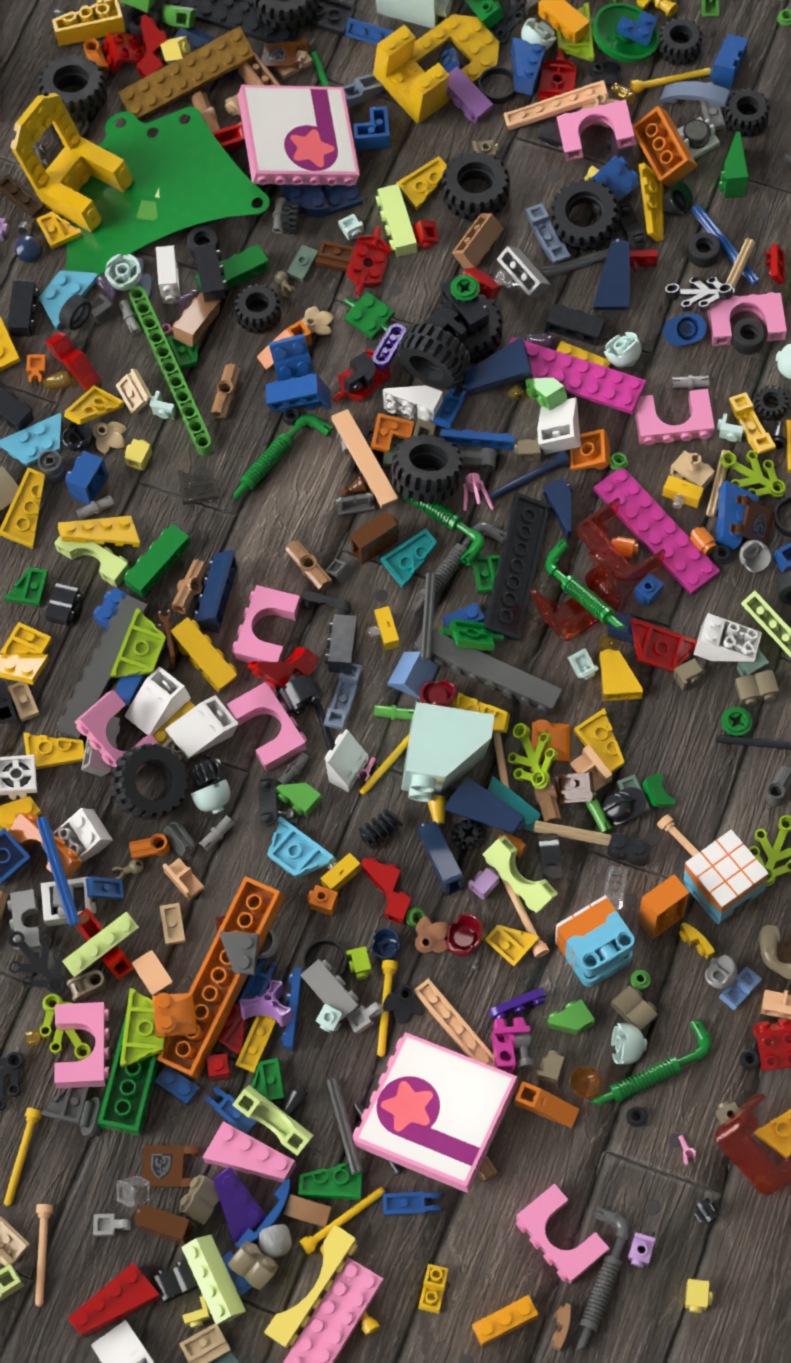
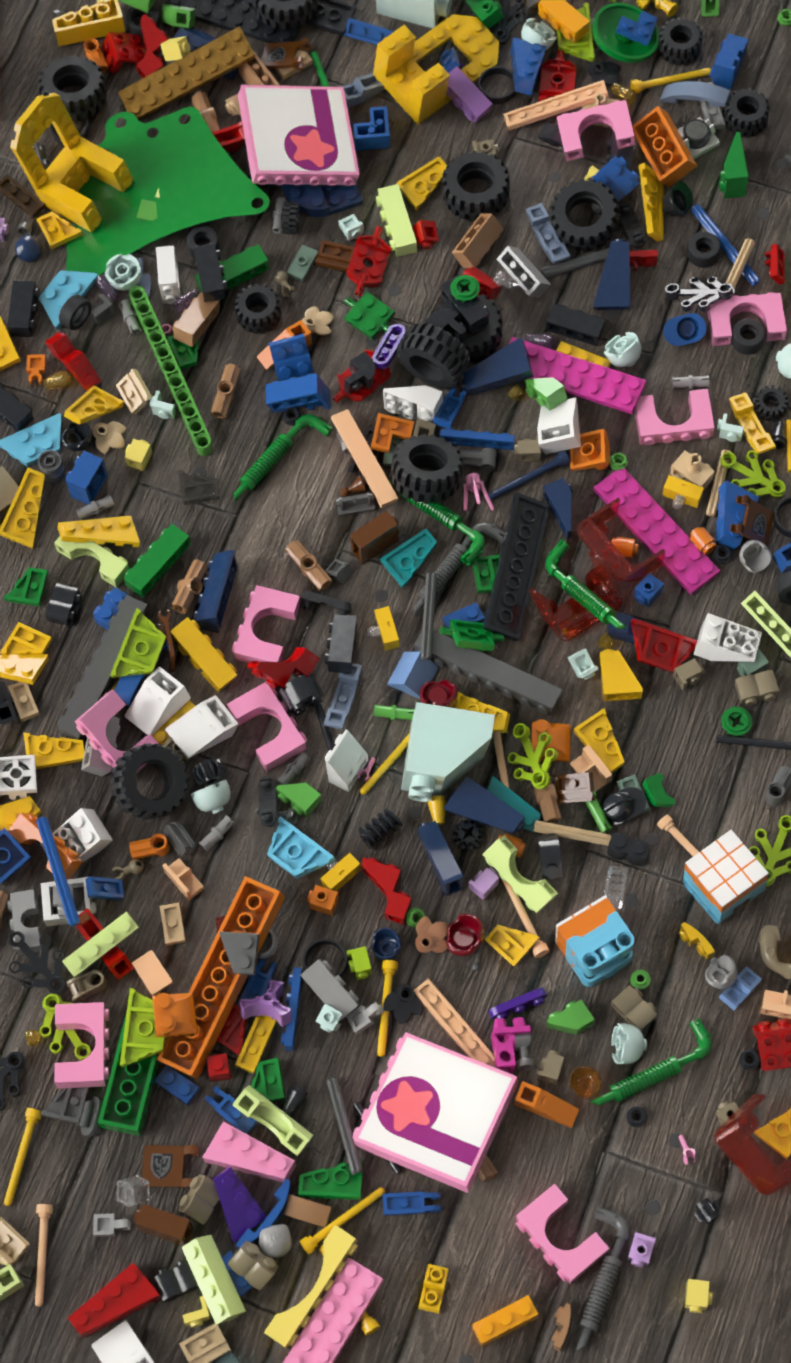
(663, 906): orange brick -> none

